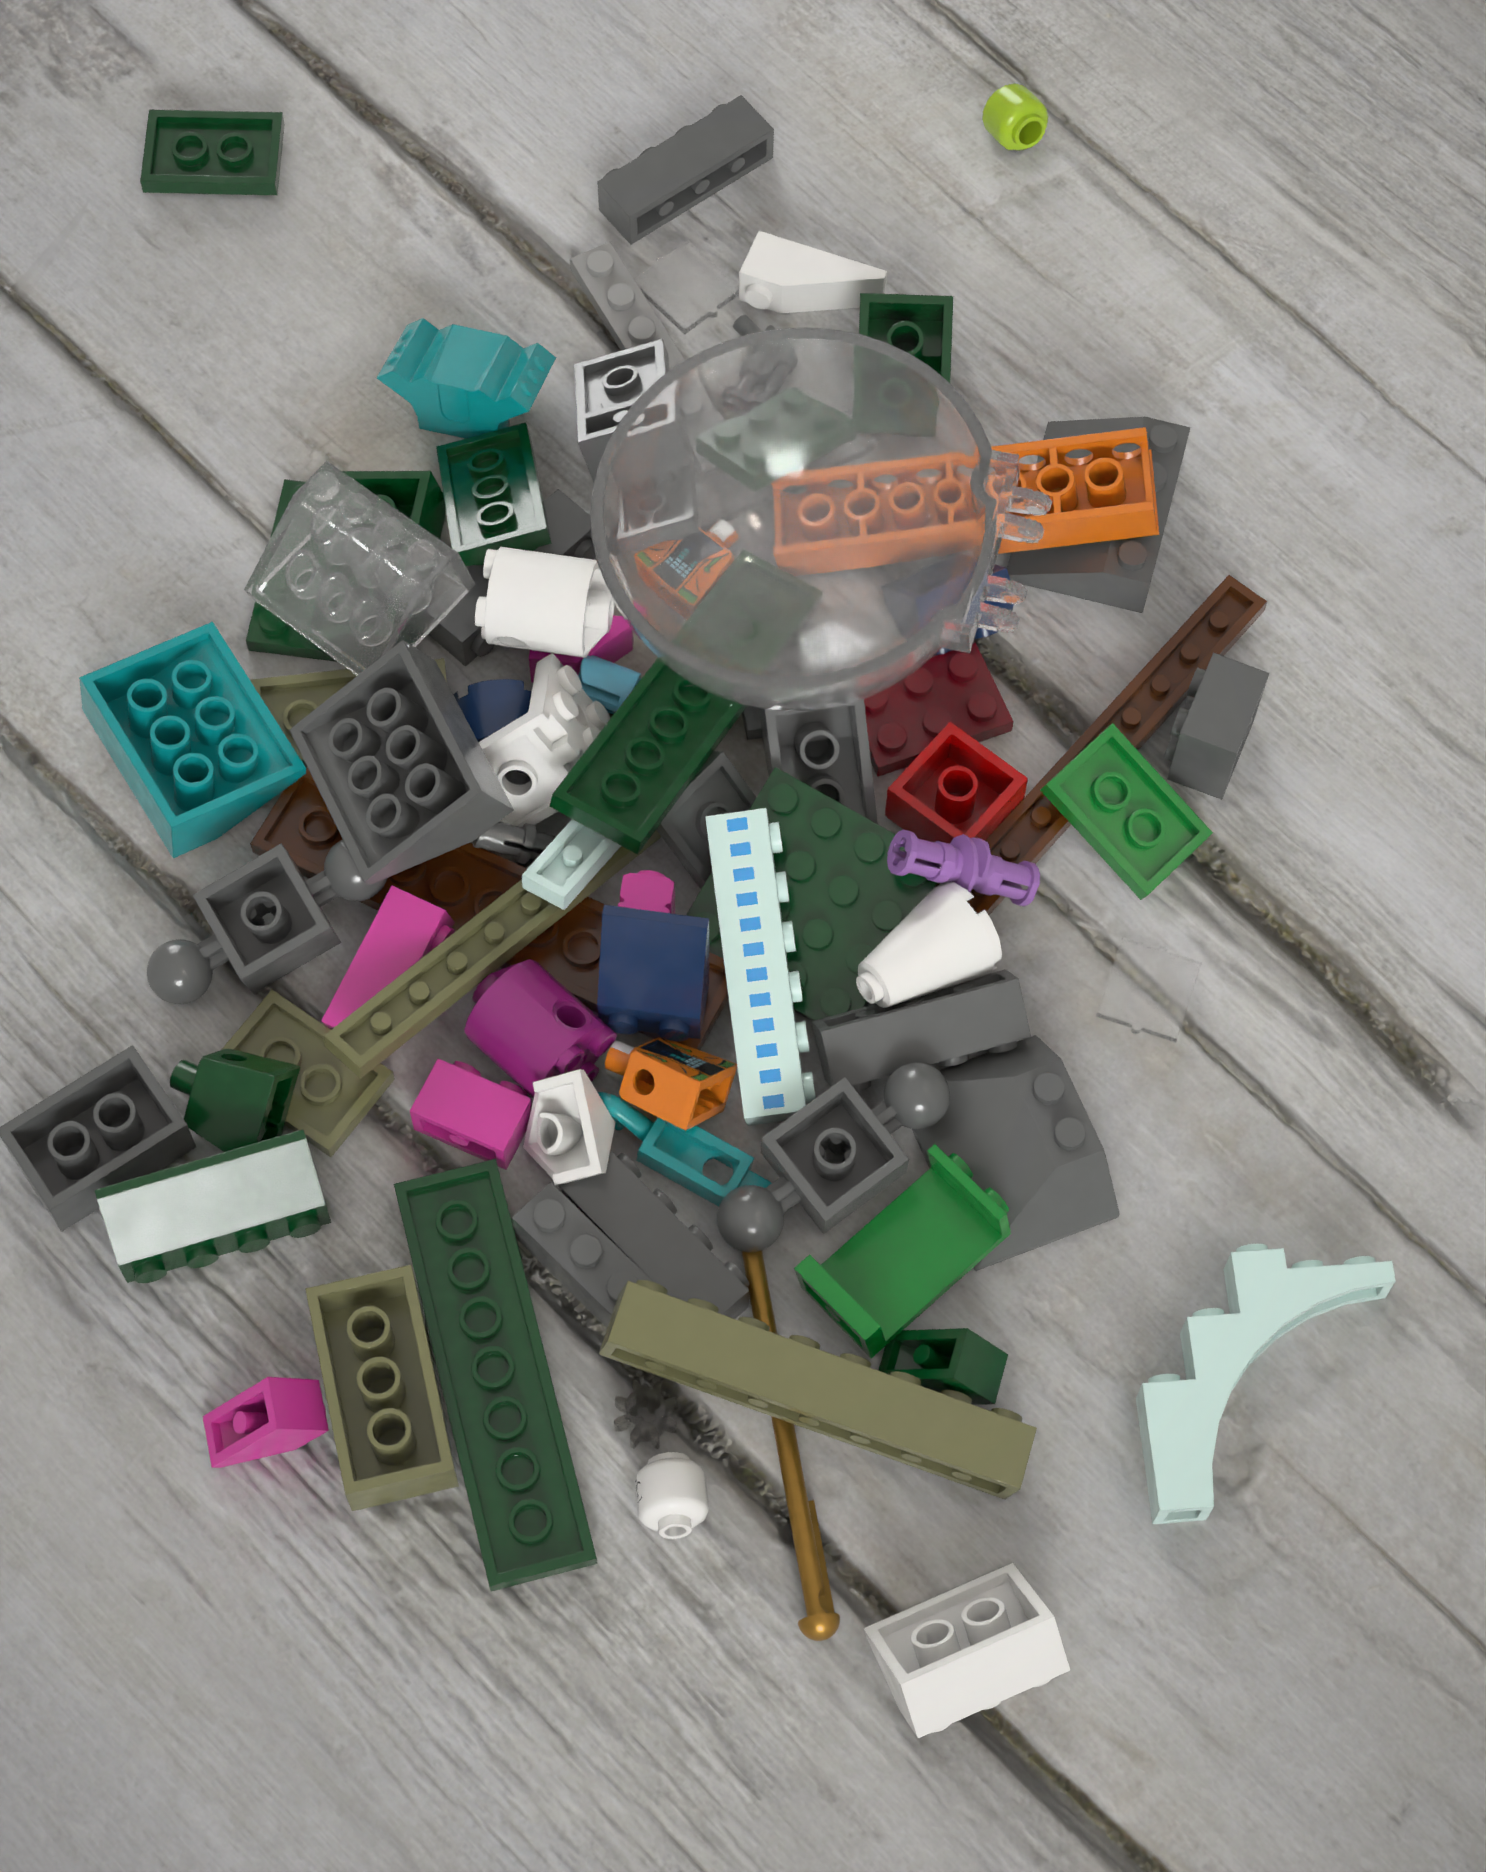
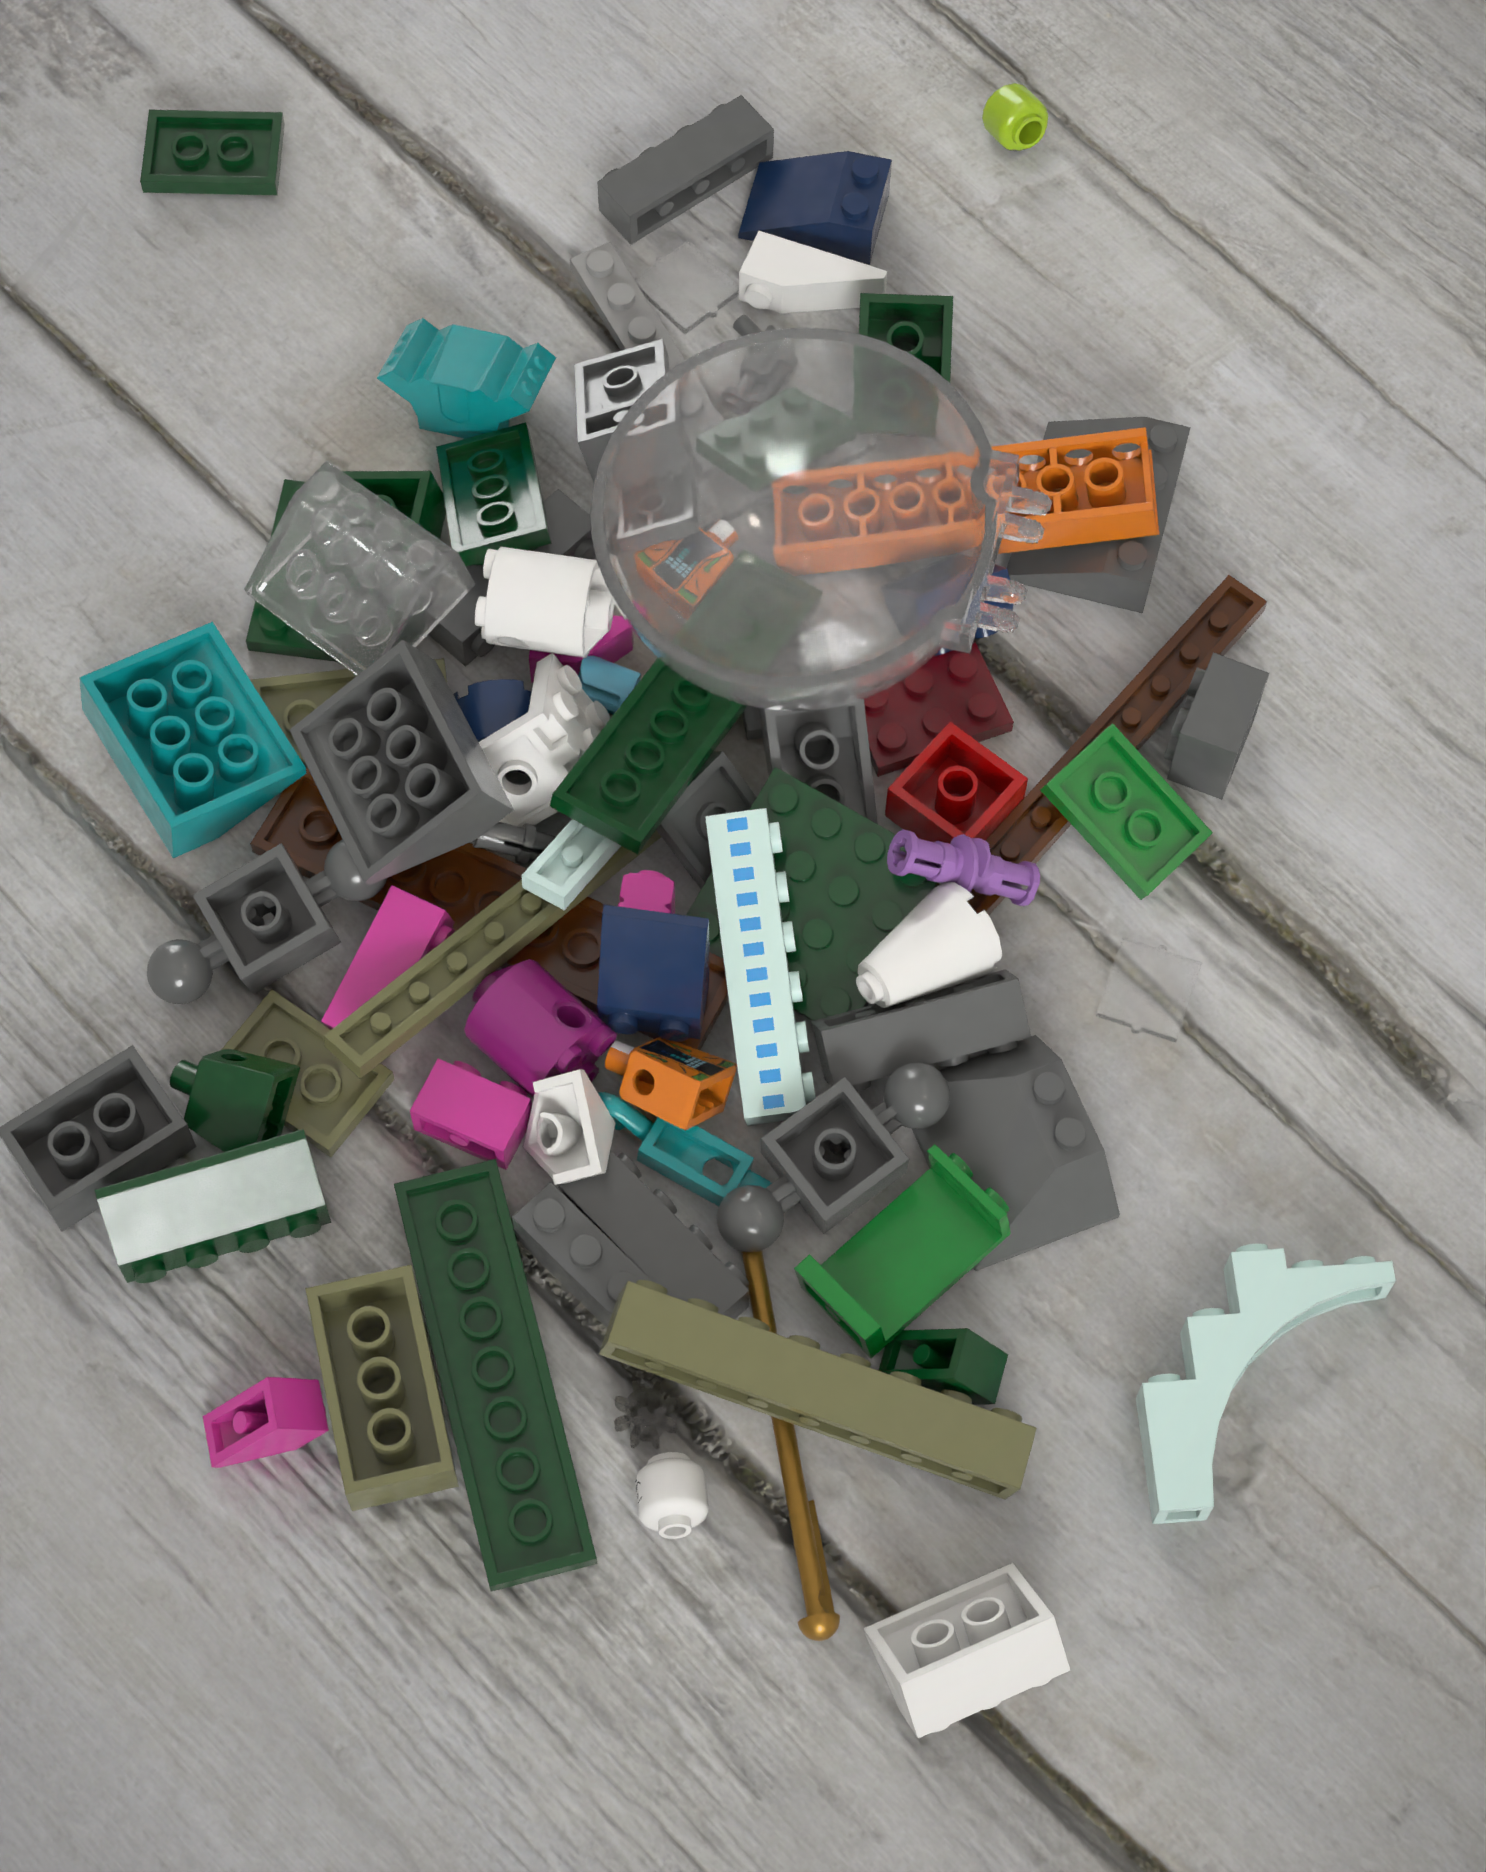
(821, 202): none -> dark blue slope

